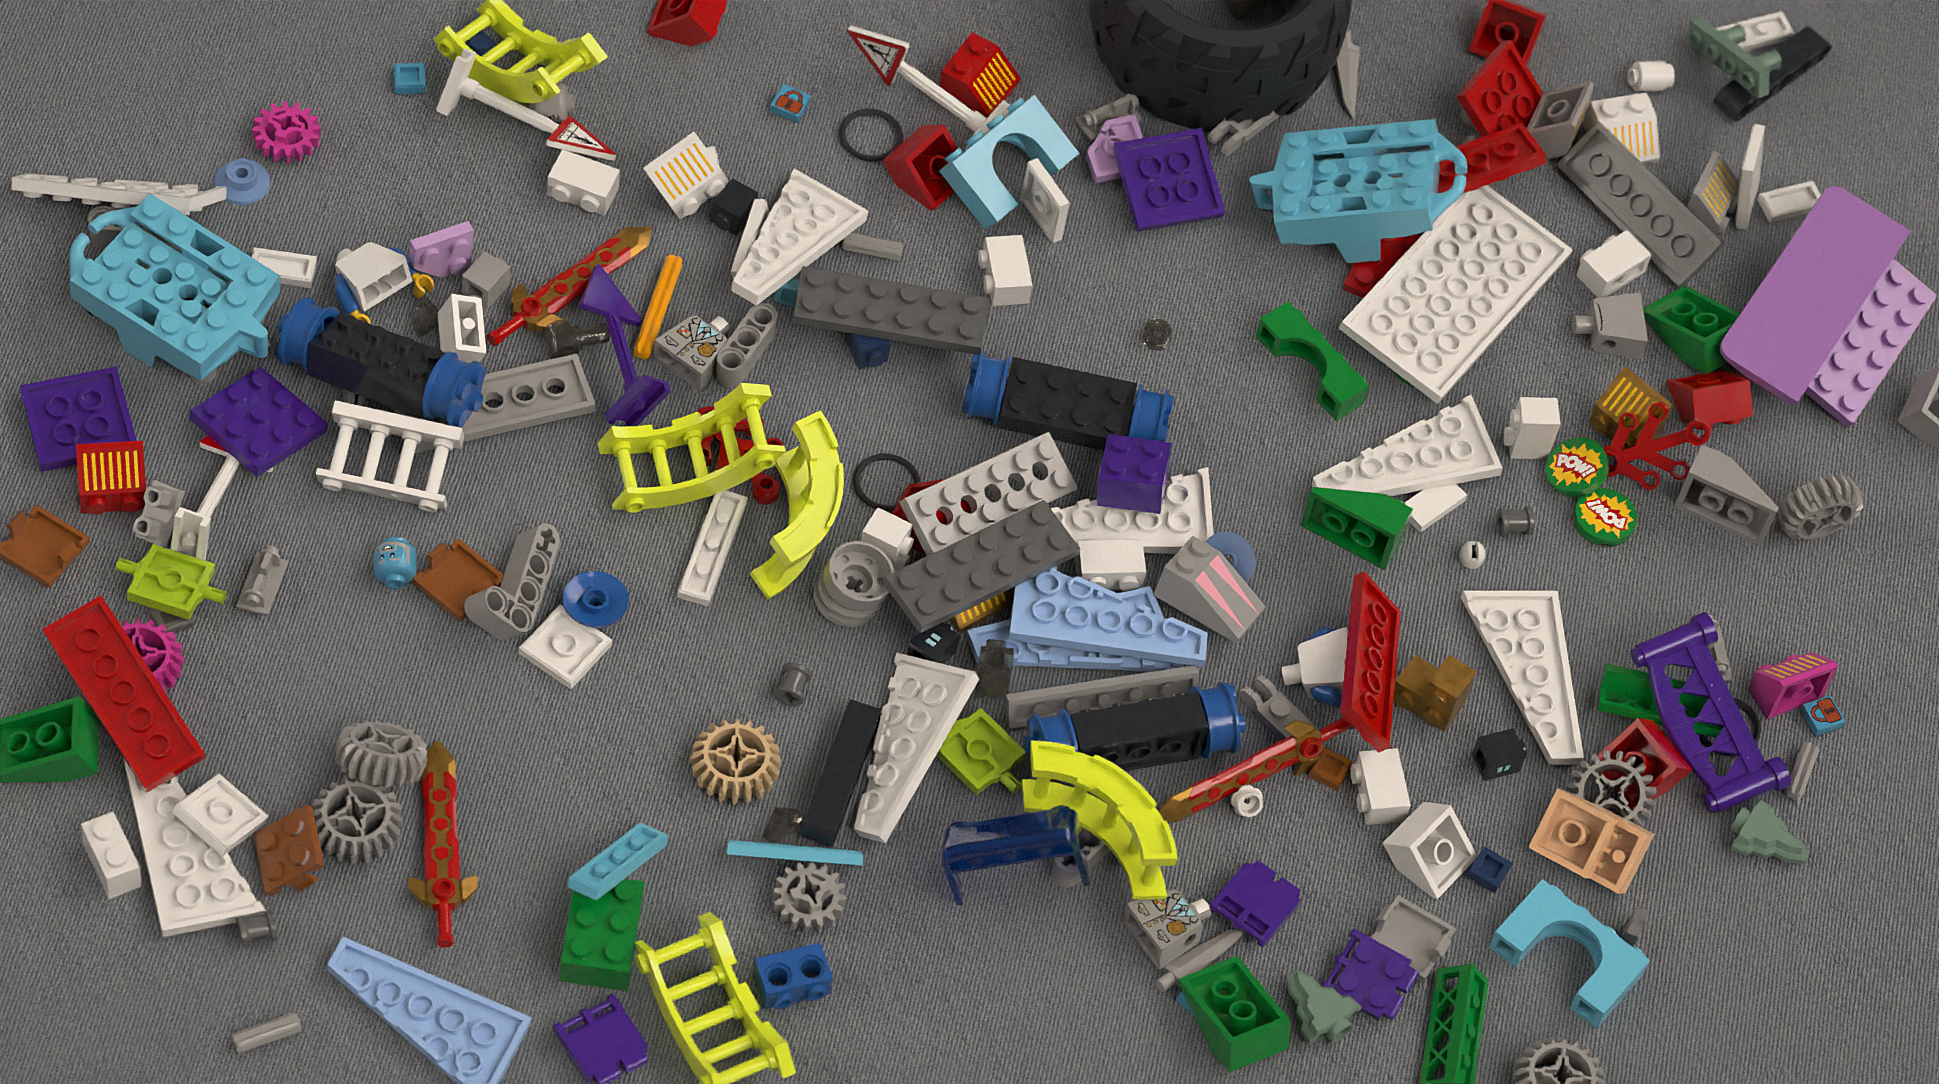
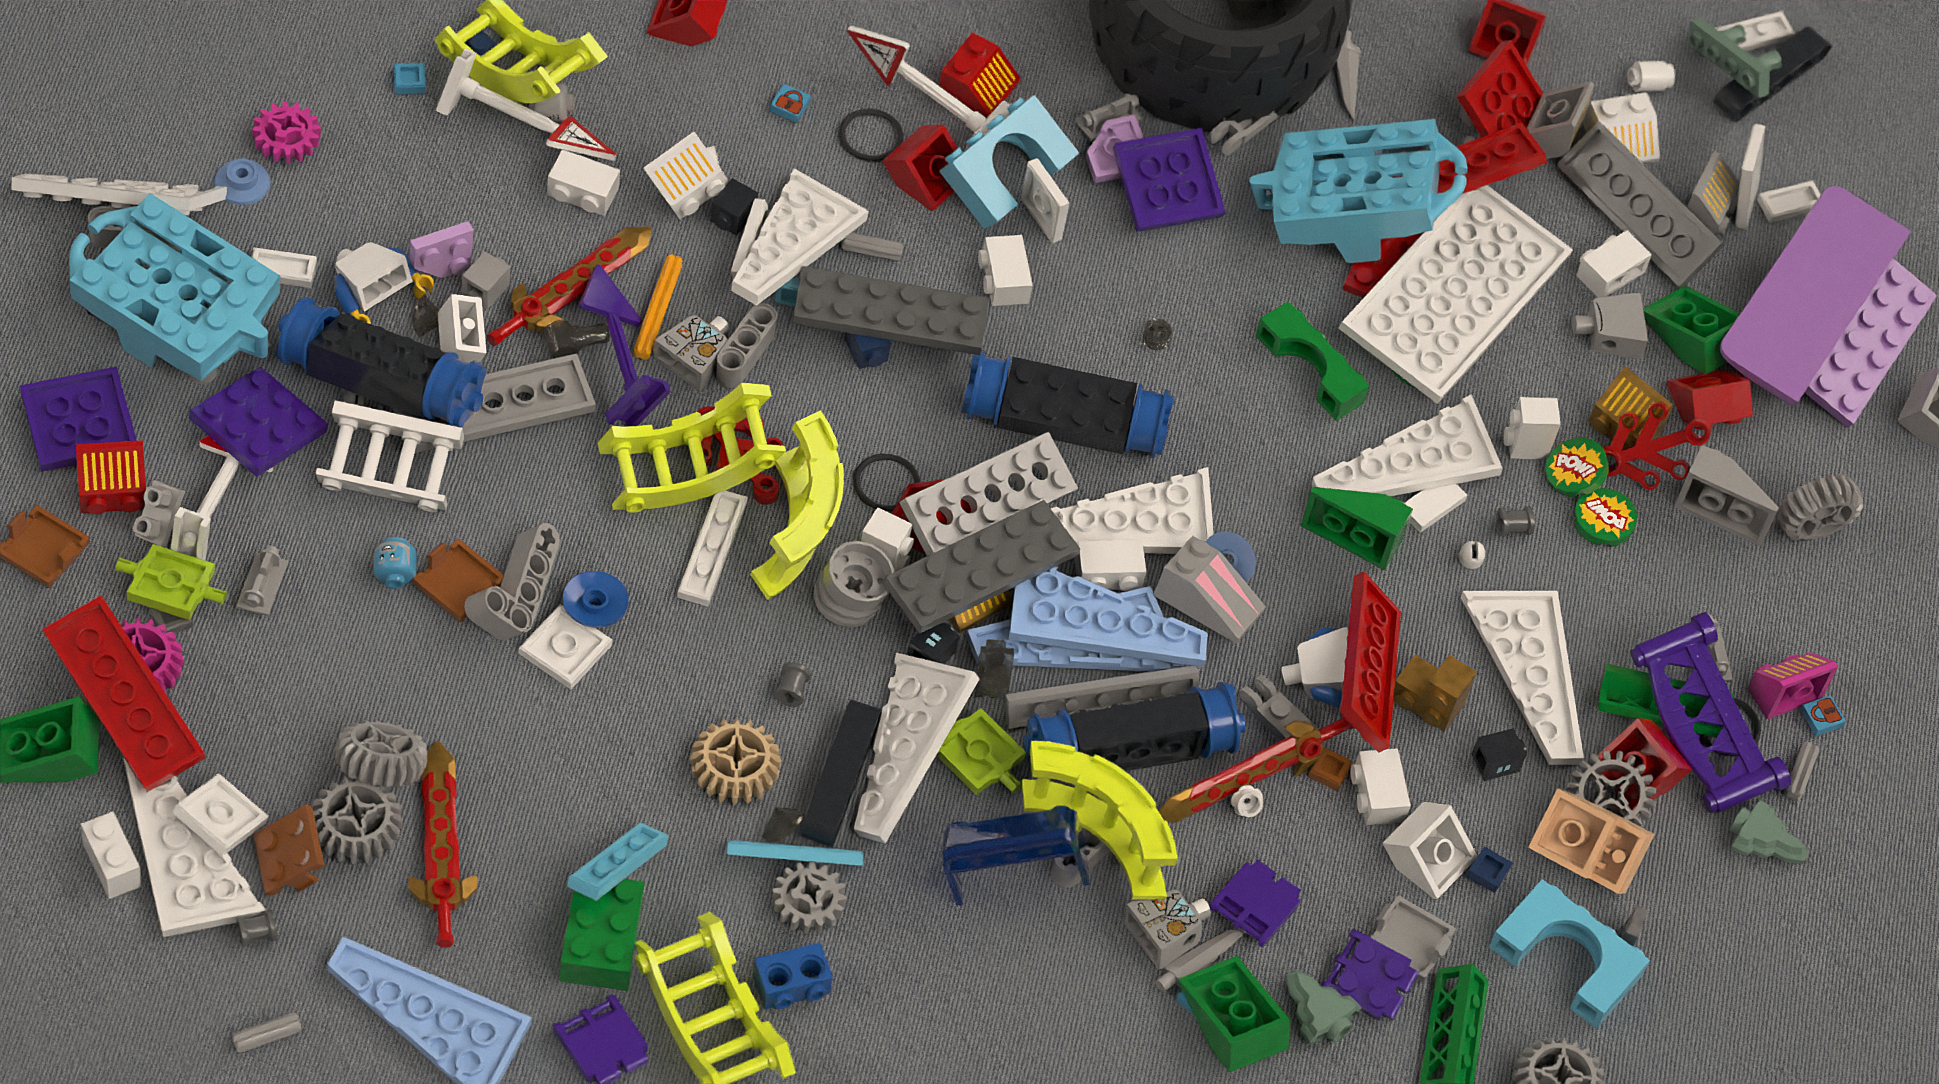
(1134, 474): dark purple brick -> none

